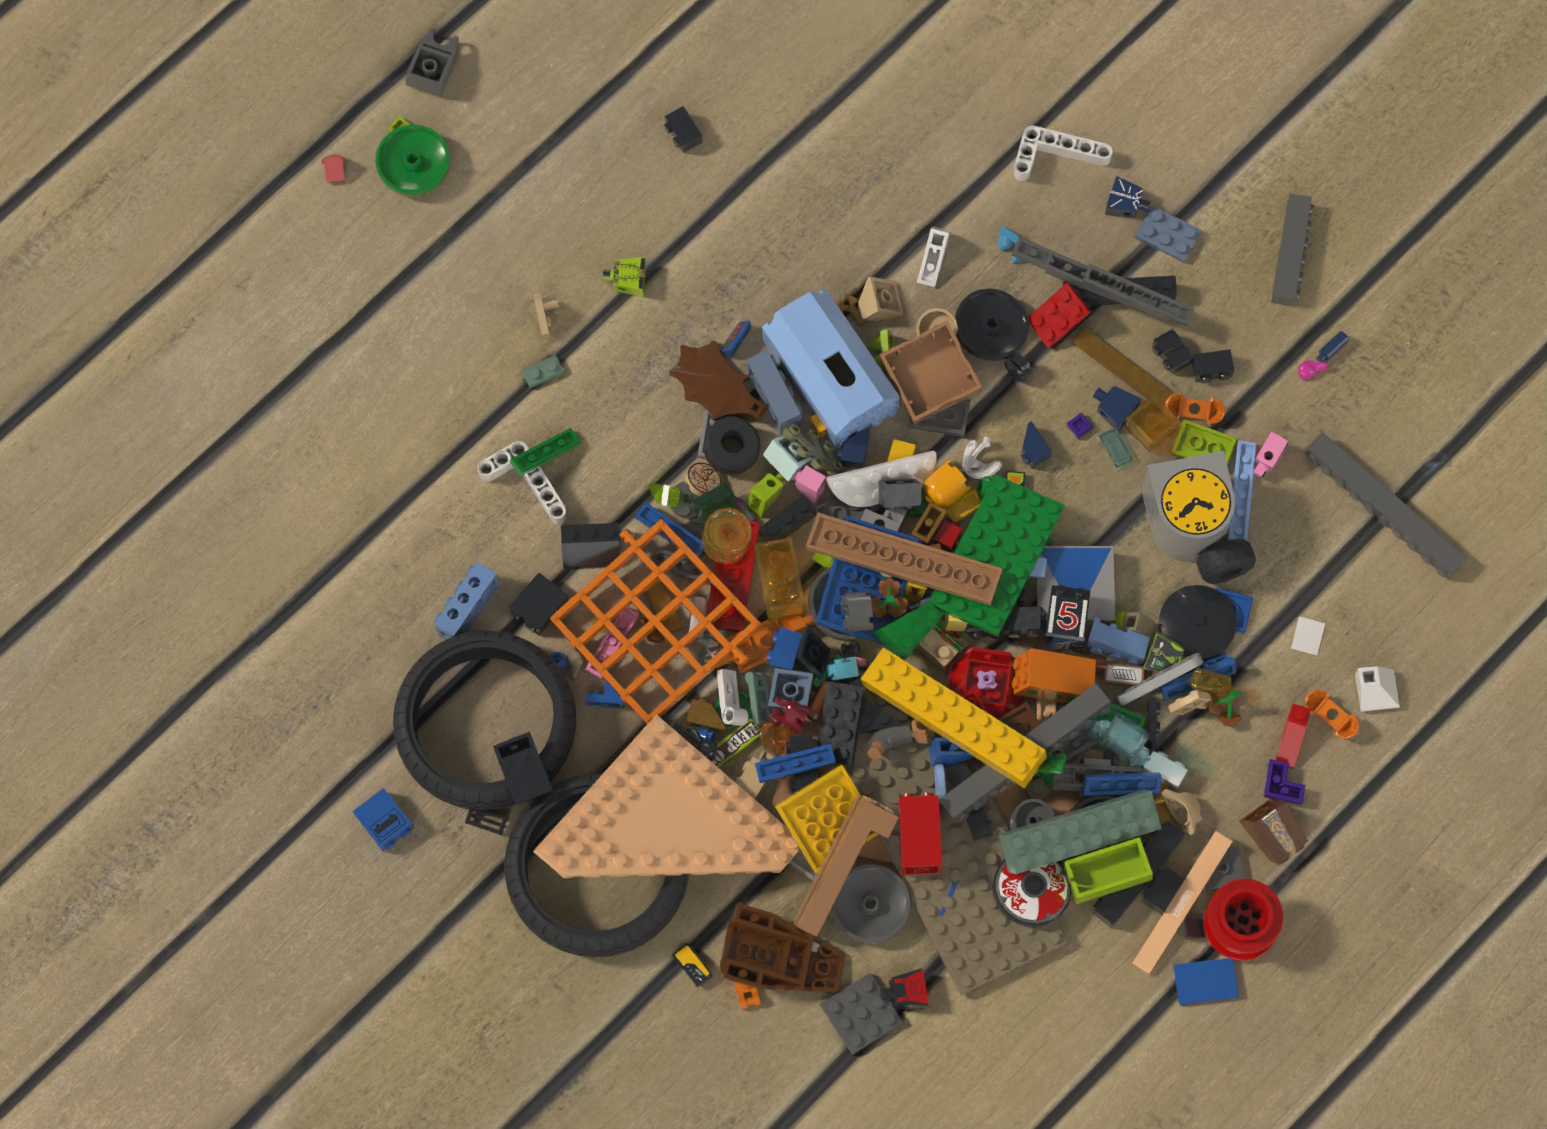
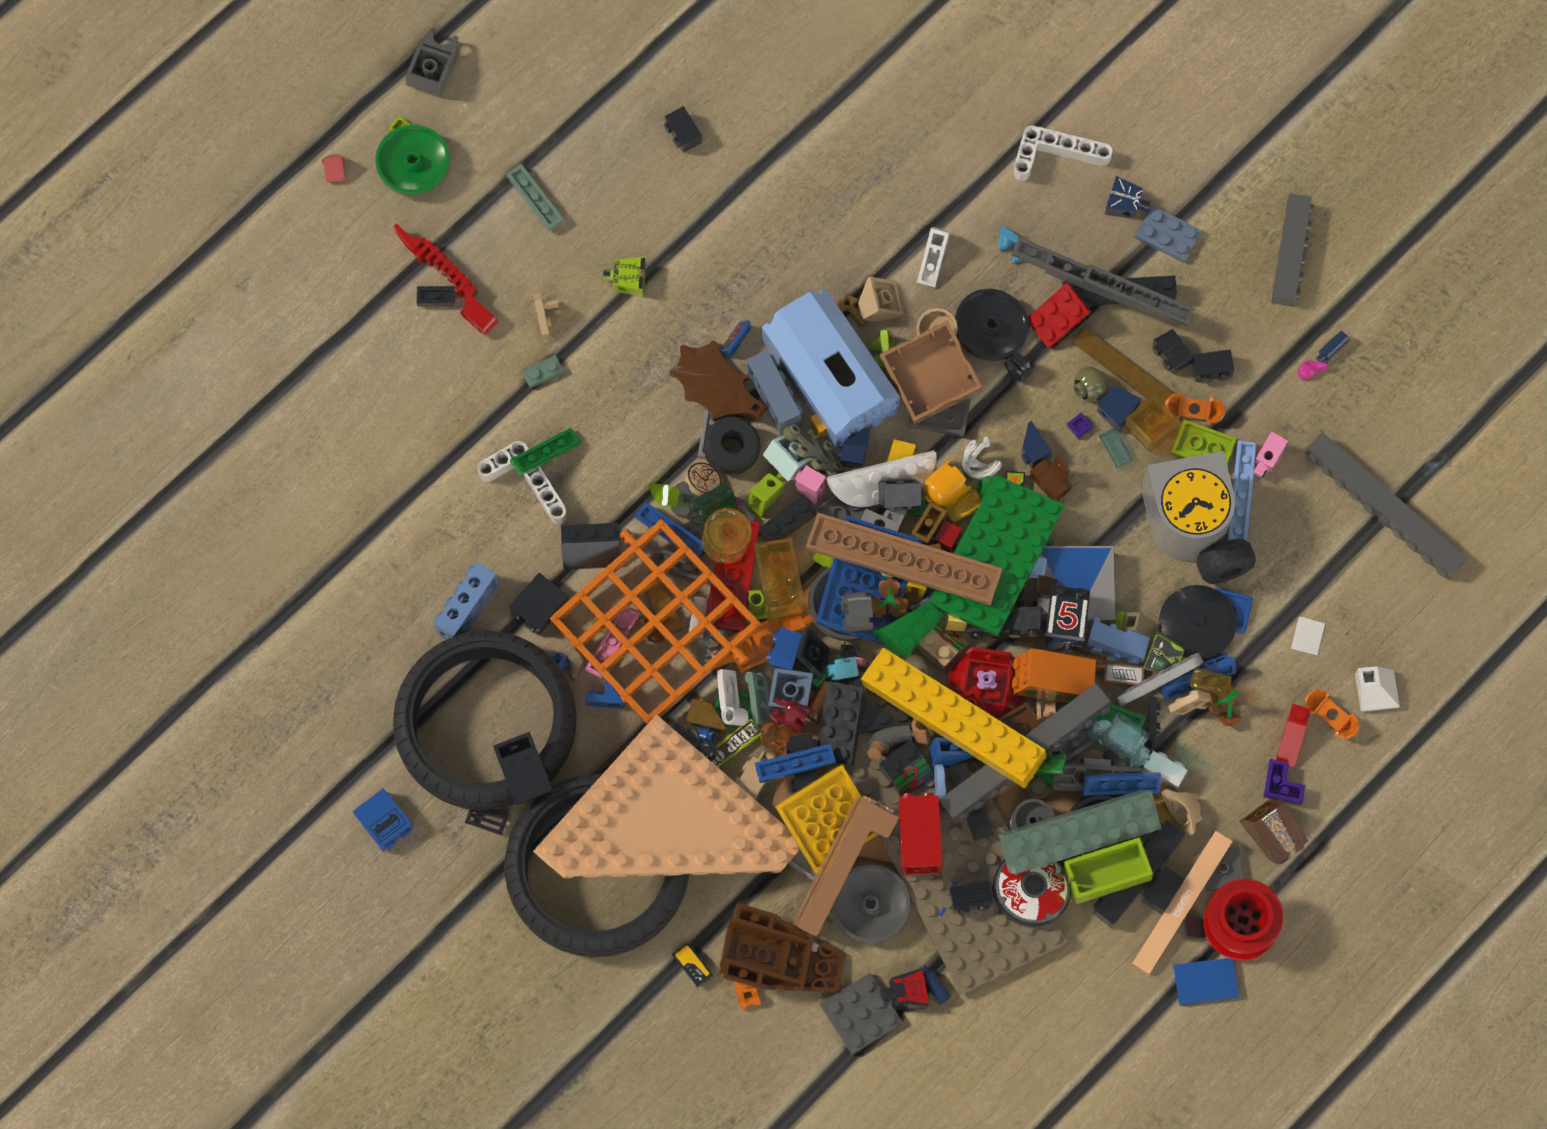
(435, 296): none -> black plate
(473, 311): none -> red piece
(535, 197): none -> sand green plate
(757, 610): none -> lime plate
(906, 769): none -> black slope
(935, 986): none -> dark blue cylinder
(970, 897): none -> black brick
(1044, 586): none -> dark brown slope
(1052, 478): none -> reddish brown piece
(1090, 384): none -> olive plant

